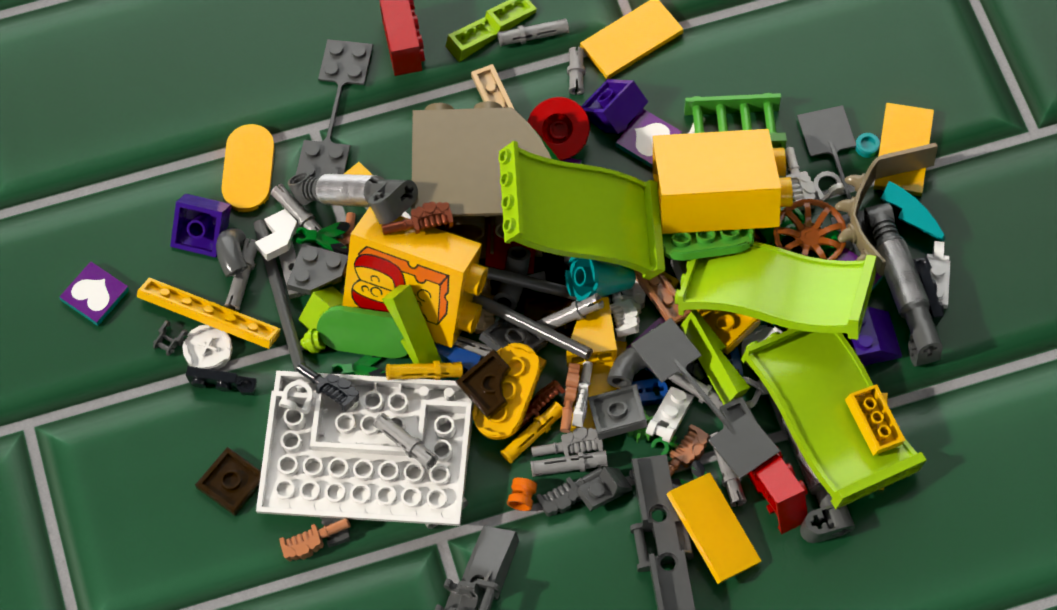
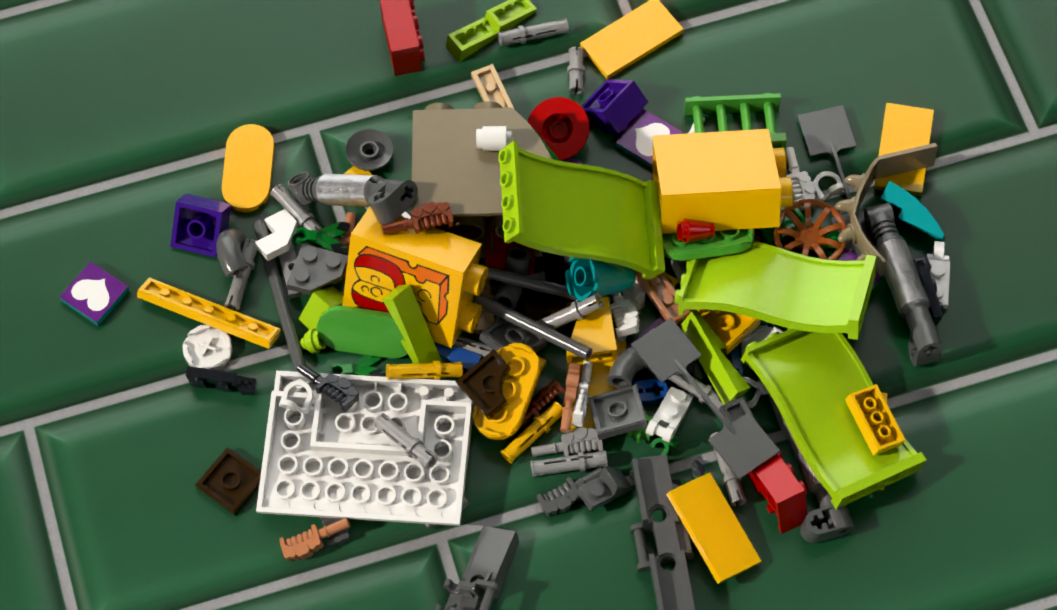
(176, 341): dark grey piece -> none
(344, 64): dark grey hinge -> none
(366, 142): none -> dark grey dish
(493, 138): none -> white brick
(522, 494): orange wheel -> none
(689, 450): nougat piece -> none
(694, 230): none -> red cone
(867, 145): teal tile -> none
(876, 339): dark purple slope -> none

